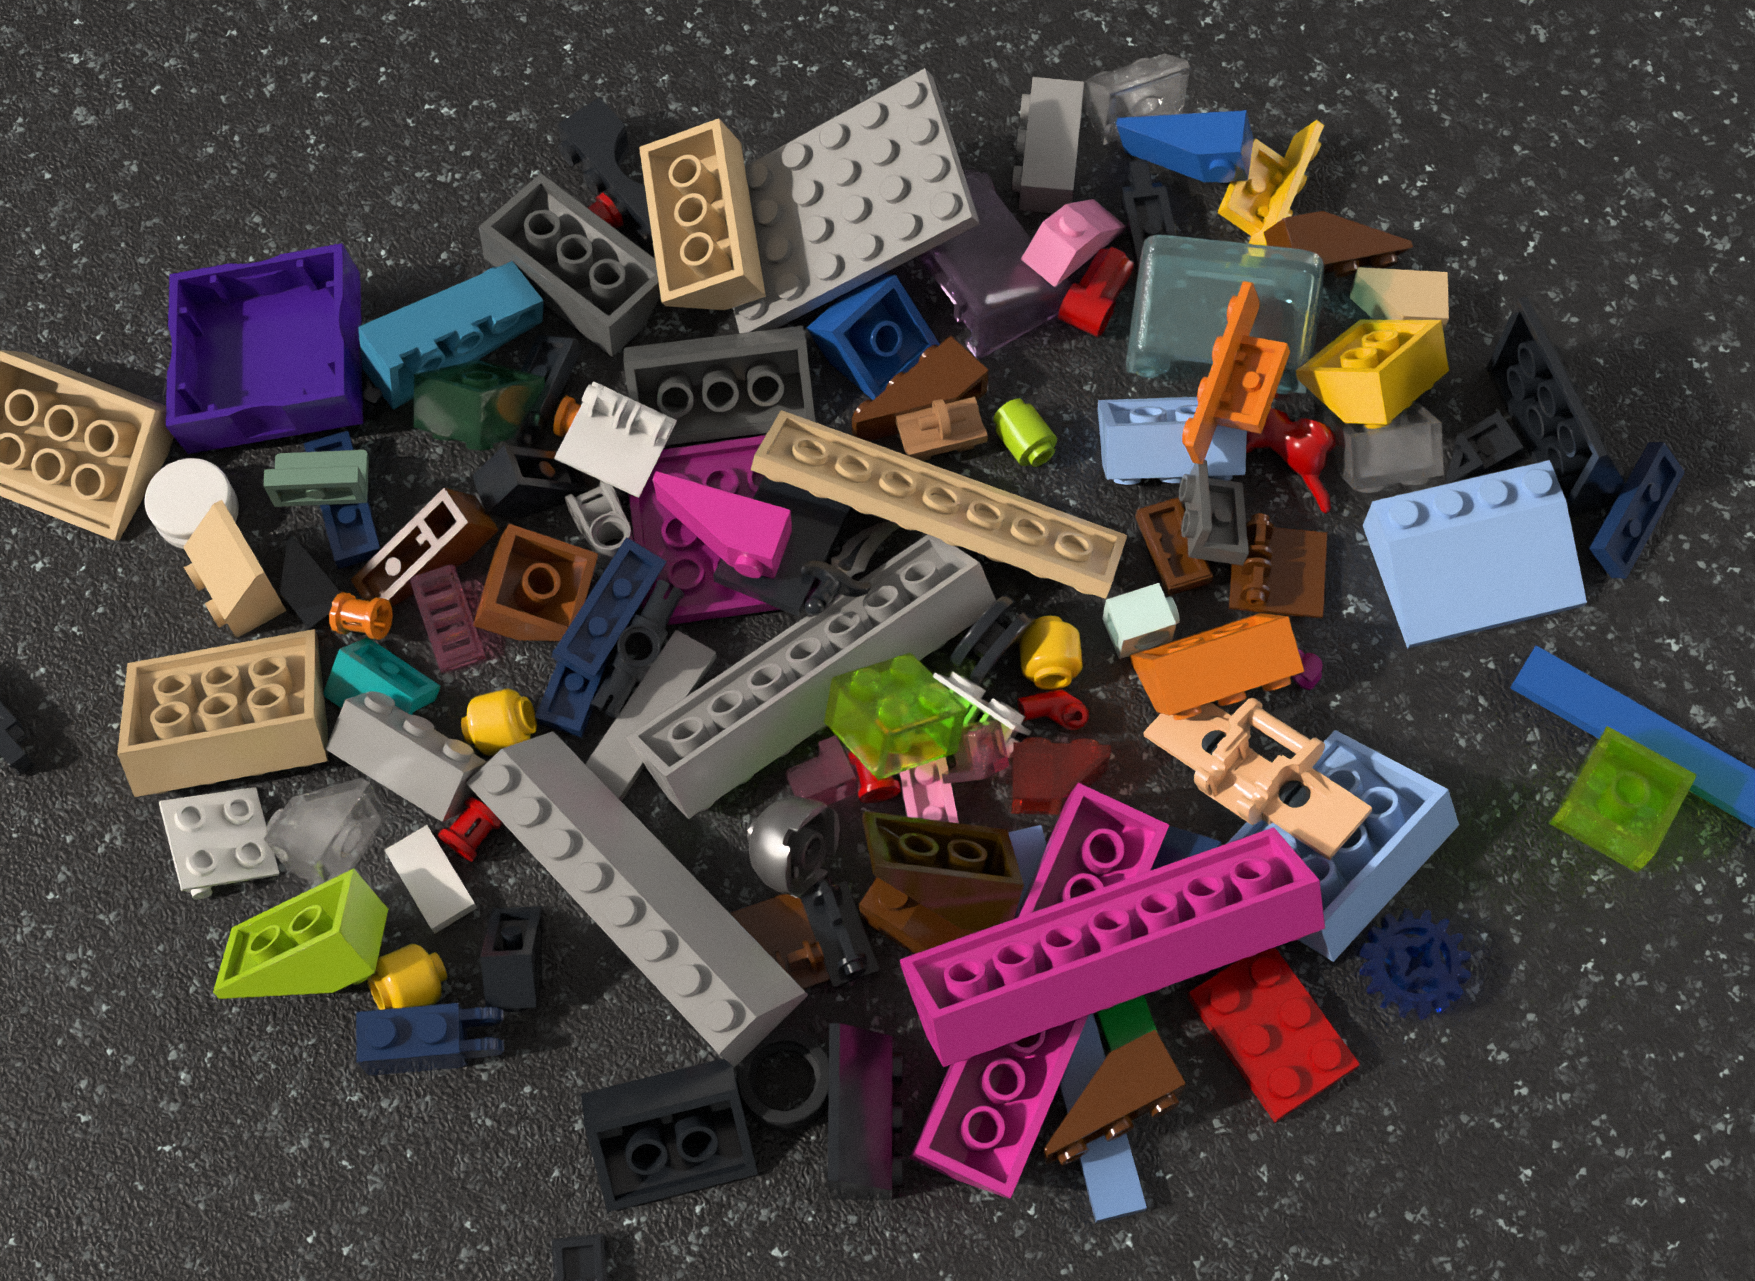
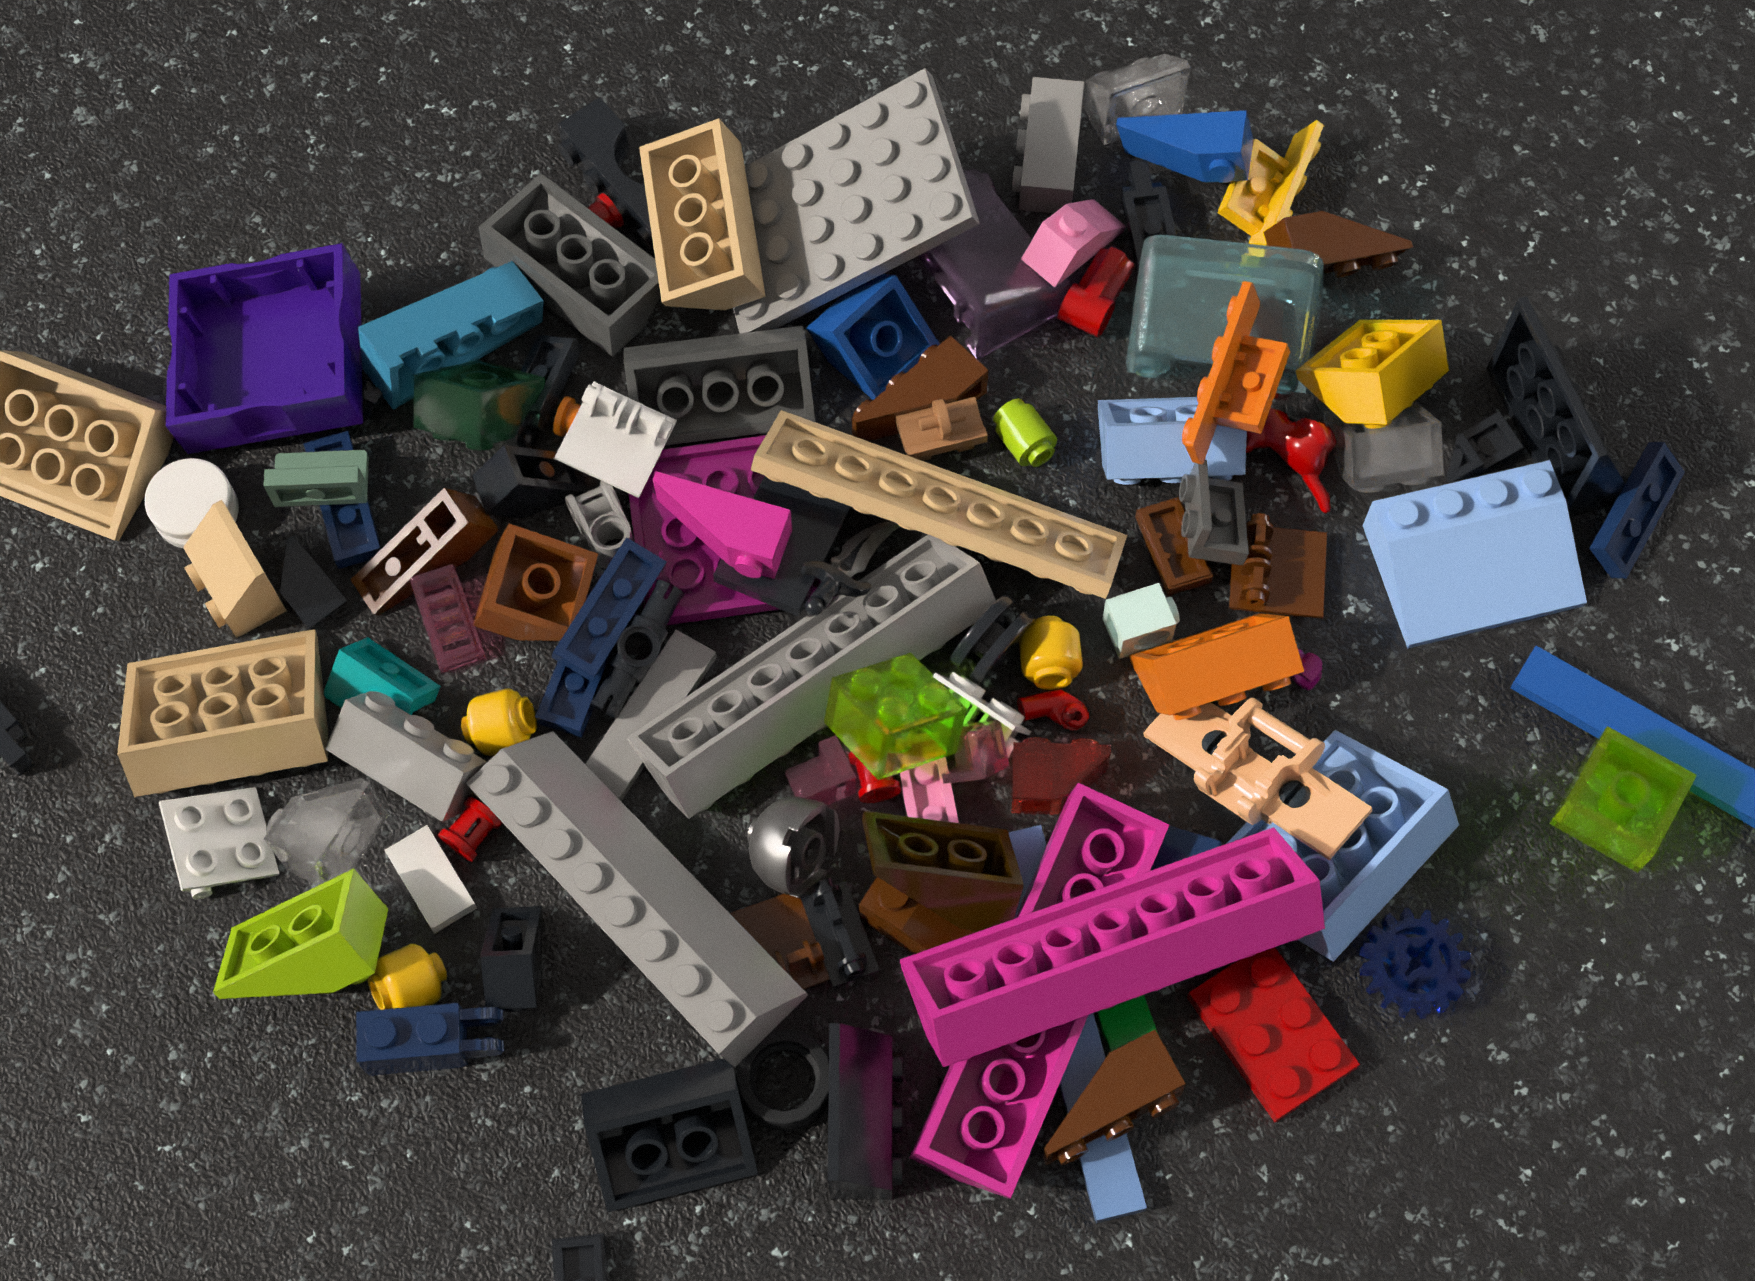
(361, 616): orange bush -> none
(1401, 294): tan slope -> none

